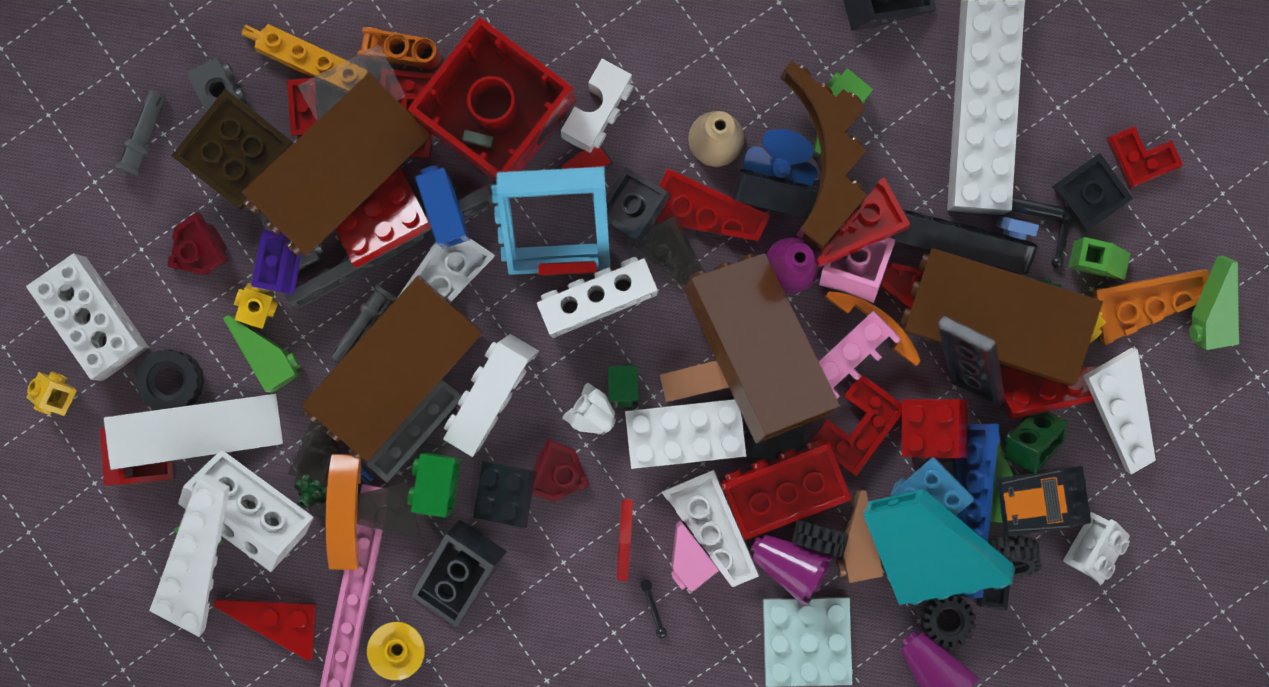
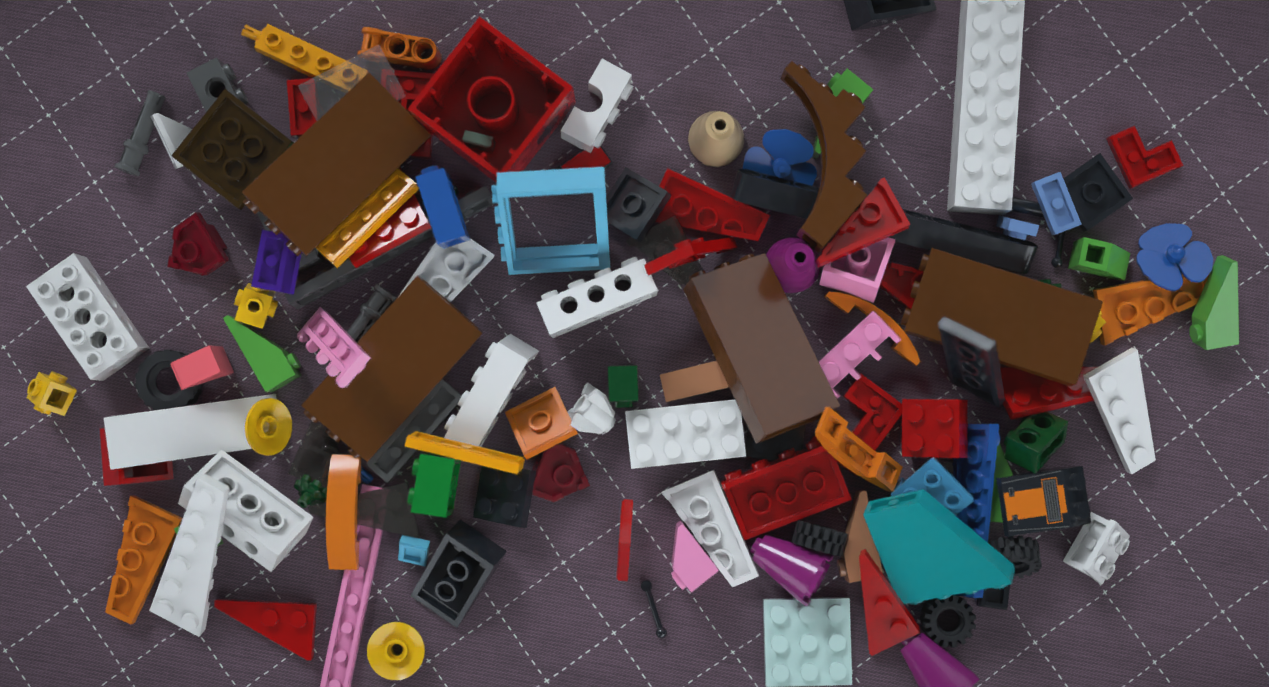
(143, 550): none -> orange wing
(171, 134): none -> white slope
(202, 366): none -> coral slope
(268, 426): none -> yellow dish
(335, 345): none -> bright pink hinge
(367, 218): none -> light orange tile
(413, 550): none -> medium azure tile
(465, 452): none -> light orange tile
(540, 423): none -> orange tile
(567, 268): red tile -> none
(688, 252): none -> red wing
(854, 453): none -> orange slope
(885, 614): none -> red wing
(1056, 203): none -> medium blue plate
(1164, 254): none -> blue piece

